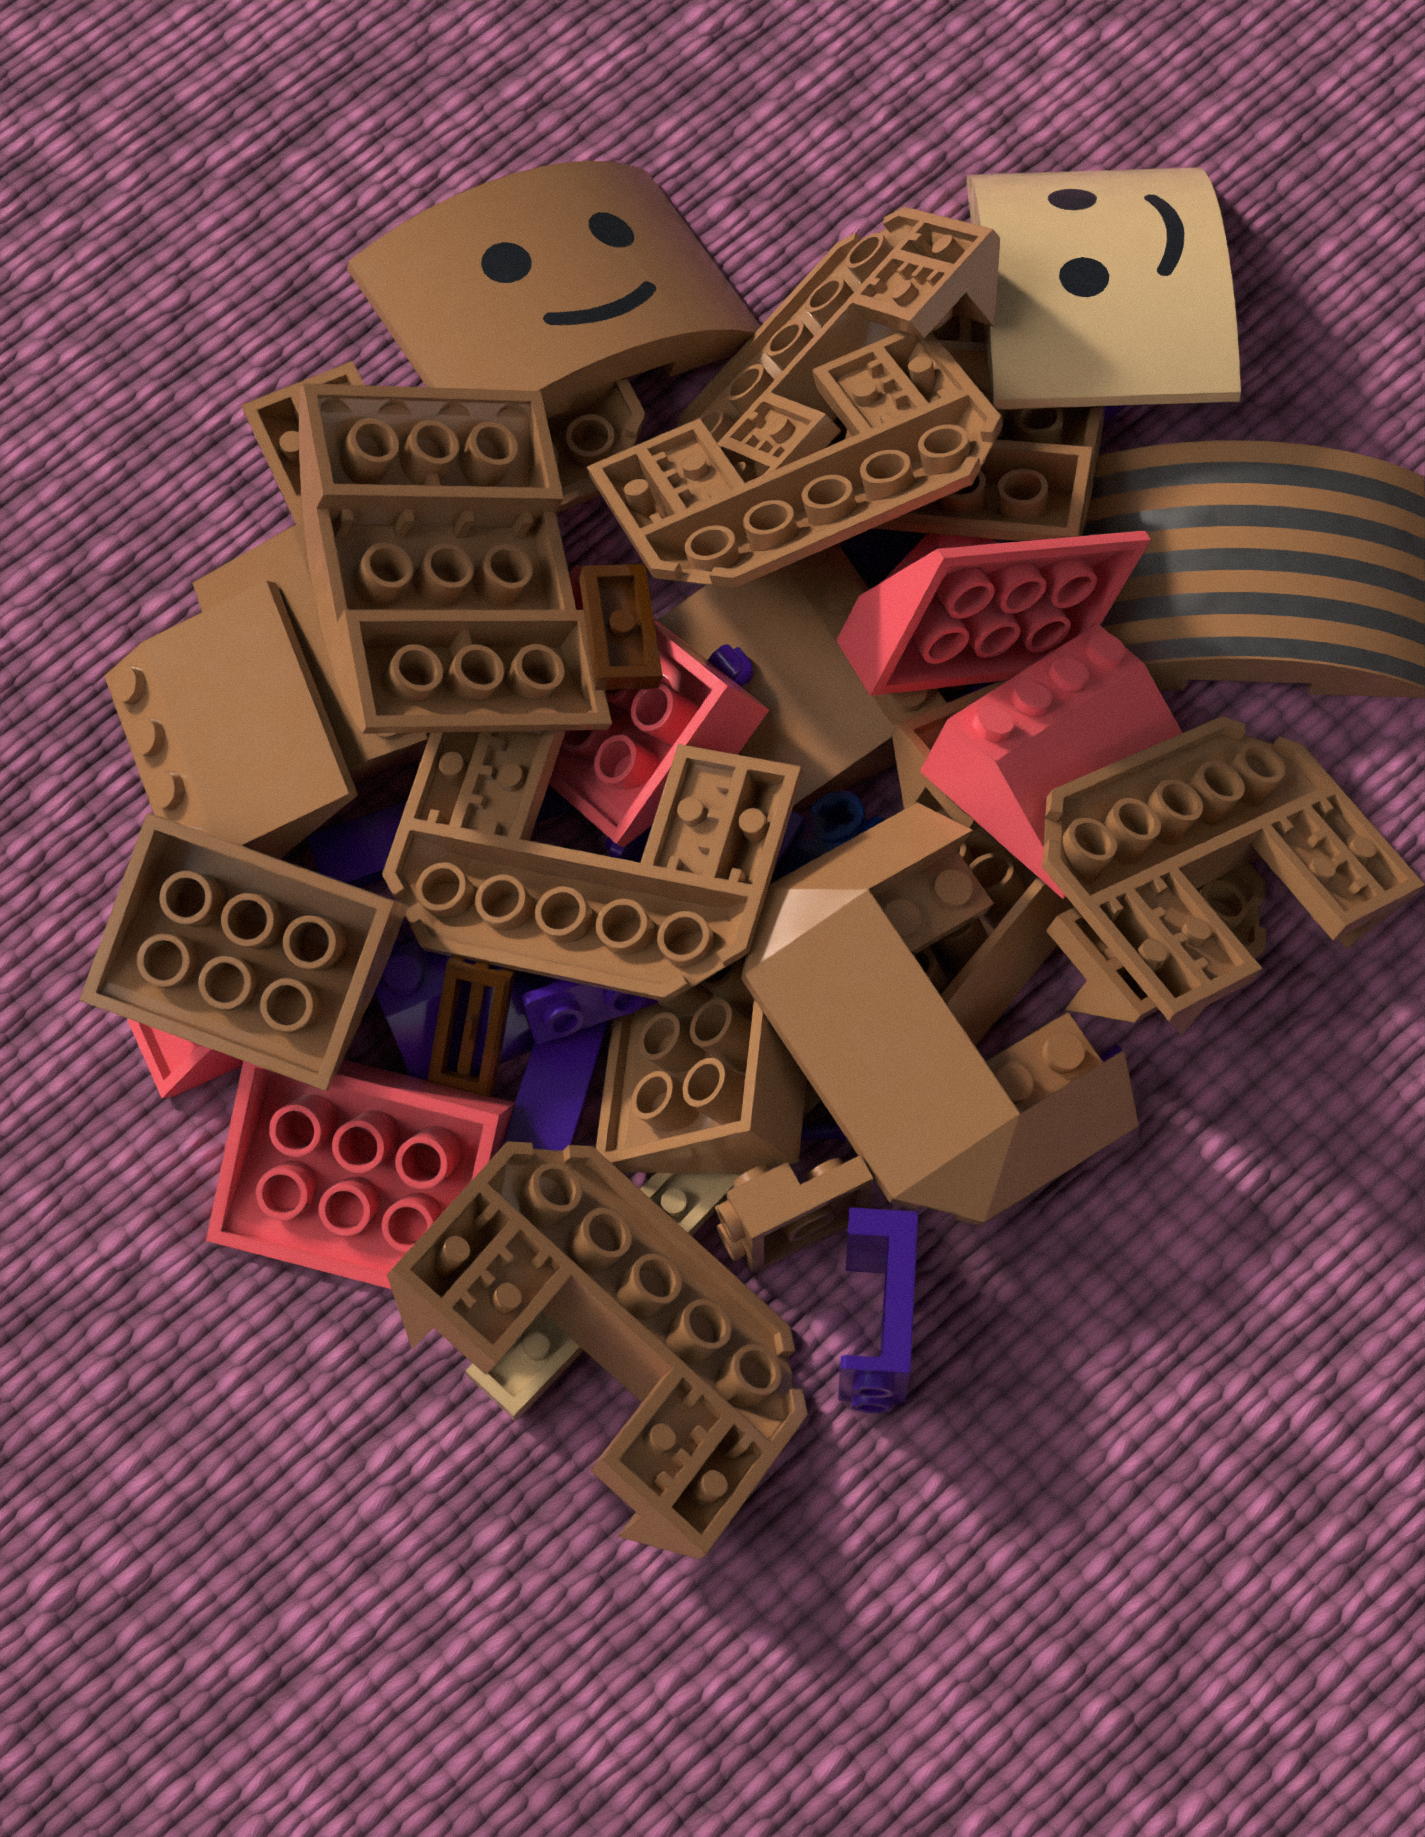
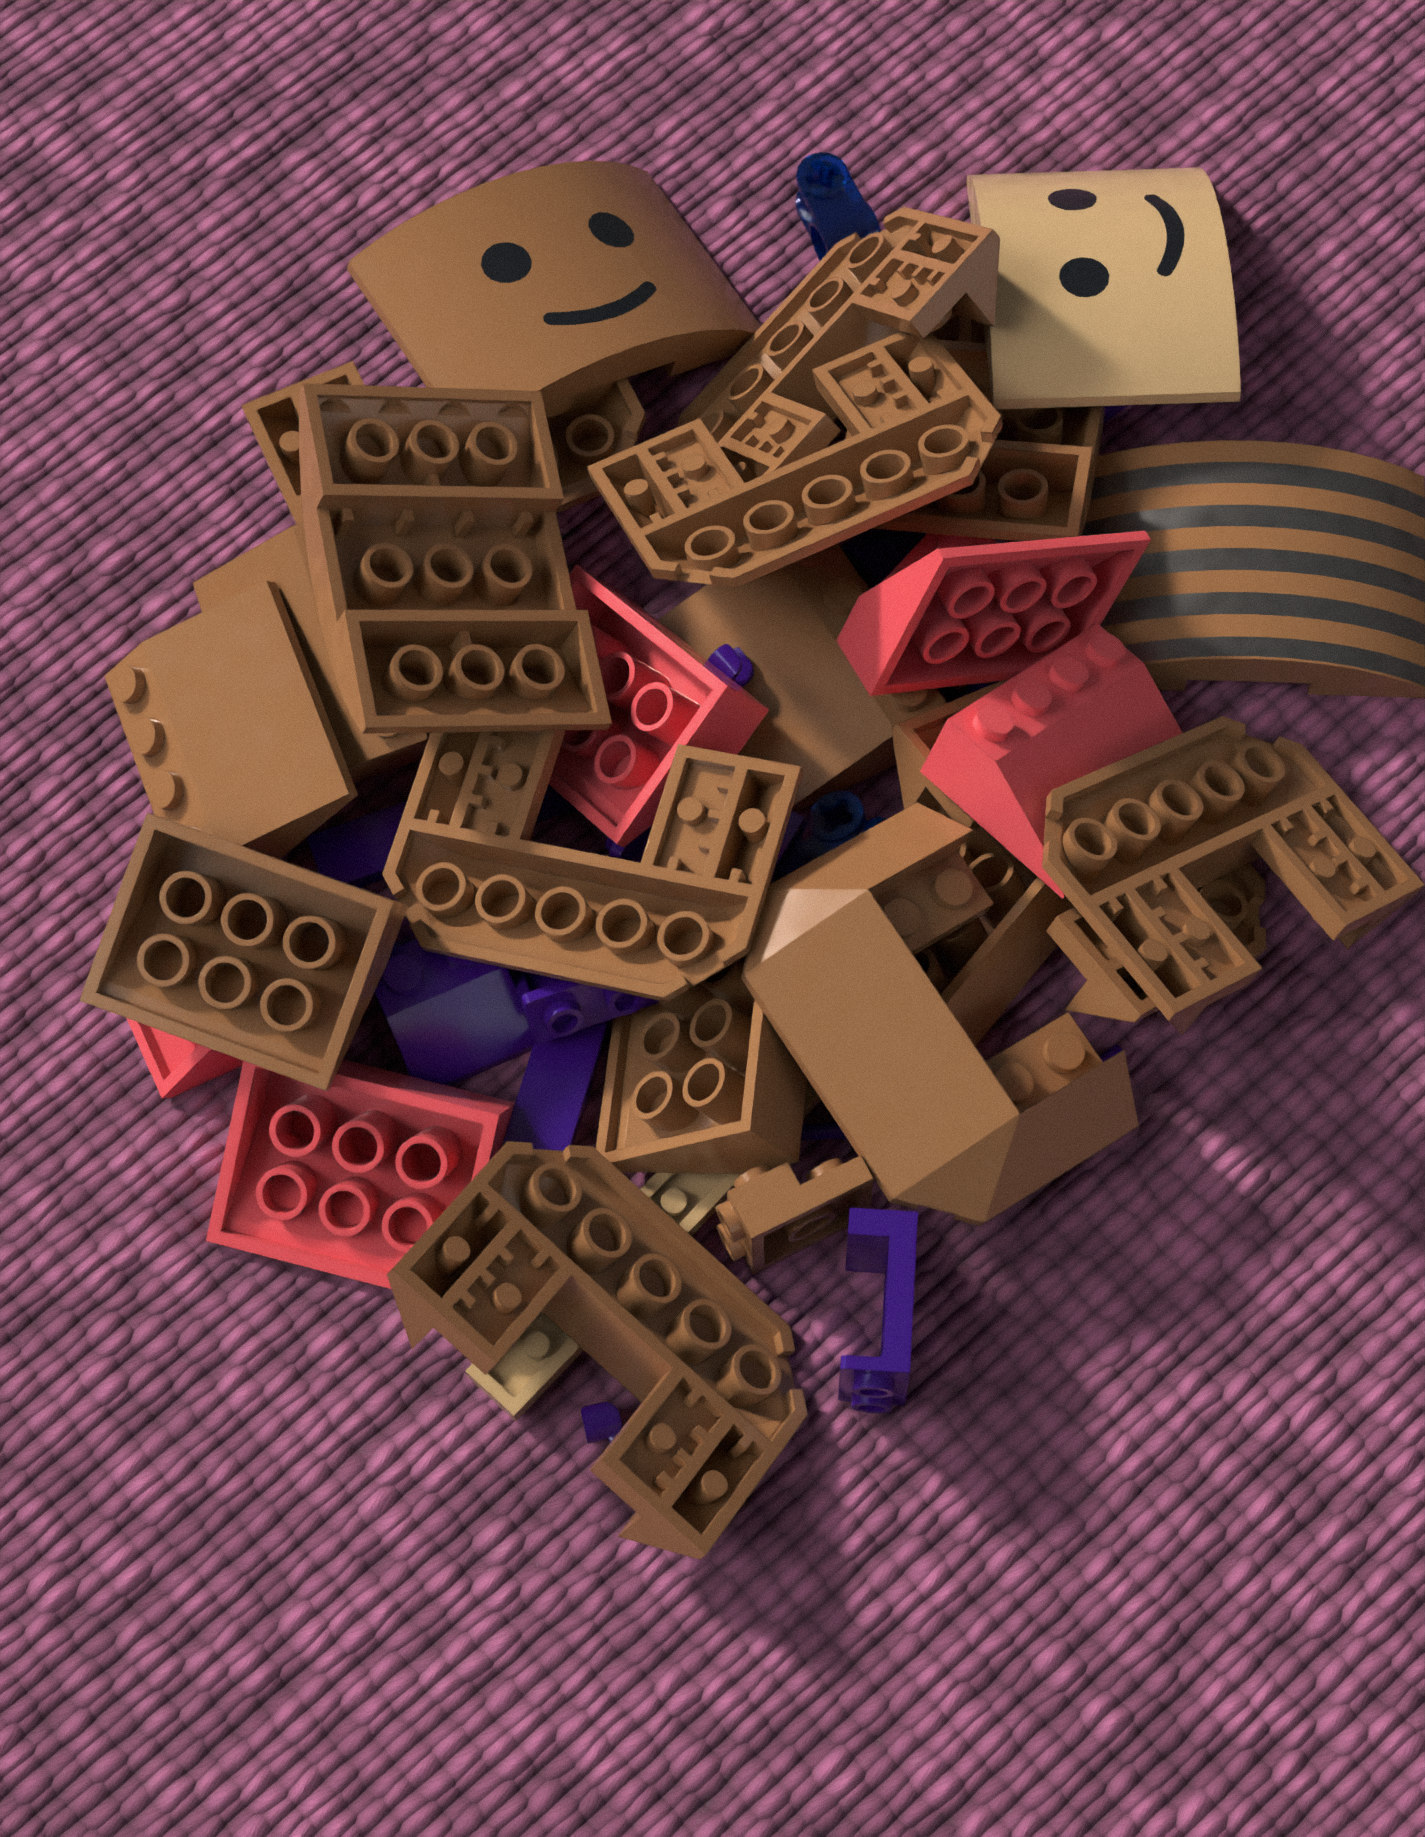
(481, 977): reddish brown tile -> none
(601, 1422): none -> dark purple hand
(620, 627): reddish brown plate -> none
(831, 203): none -> clear blue piece

